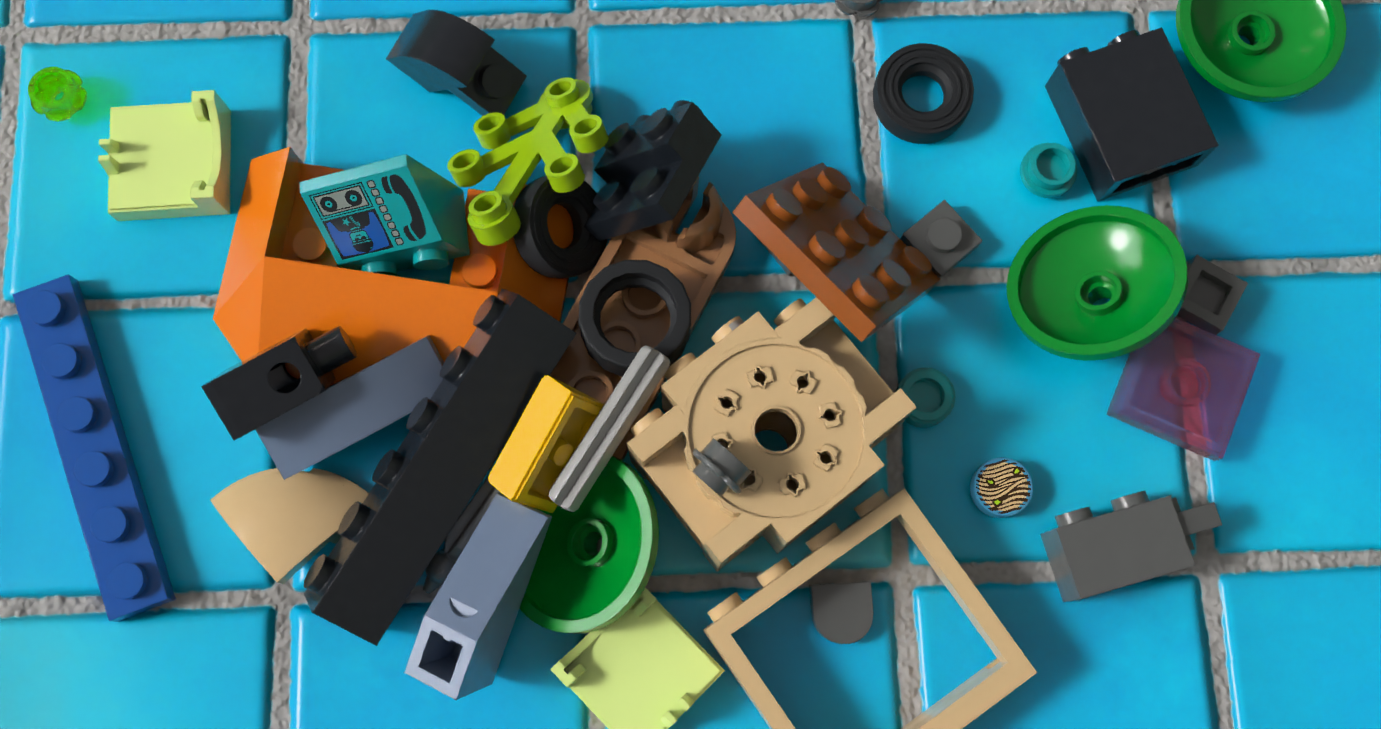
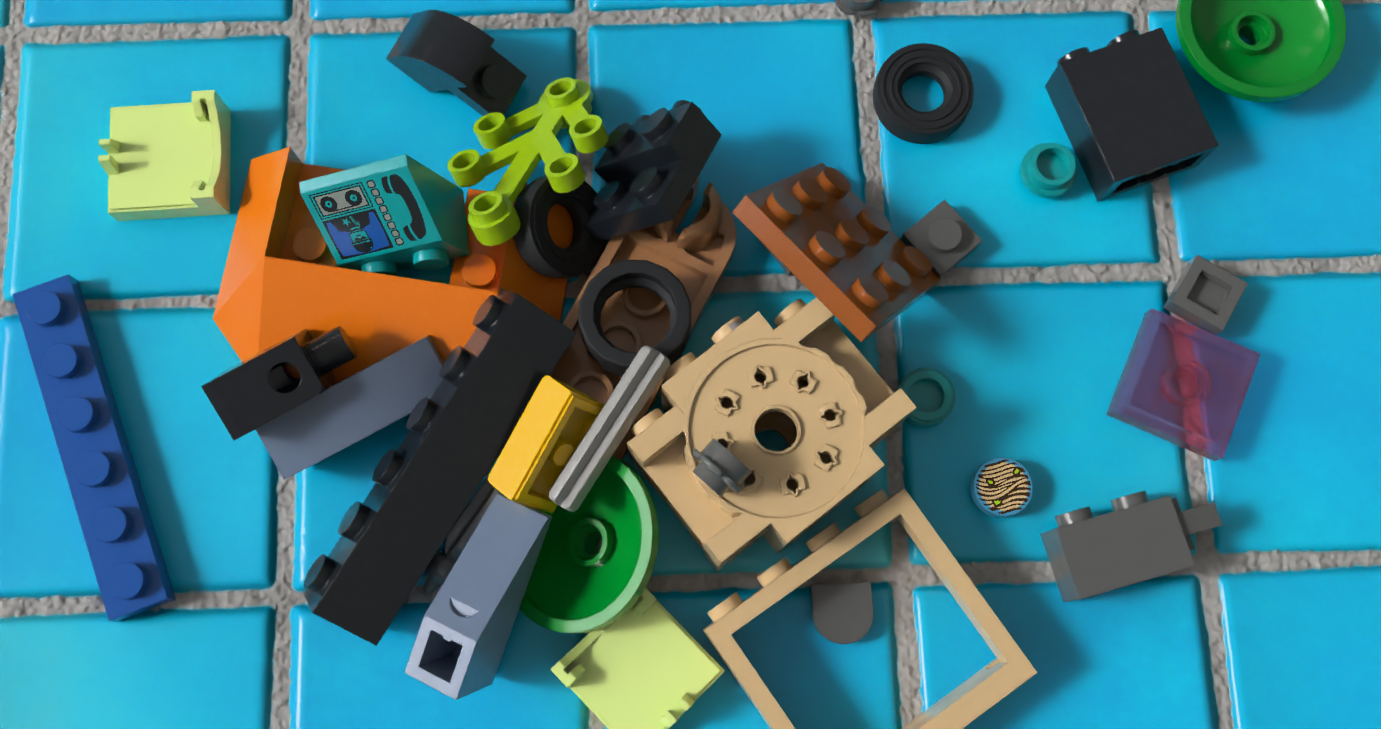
(48, 84): clear neon green plate -> none
(287, 518): tan brick -> none
(1094, 257): green dish -> none

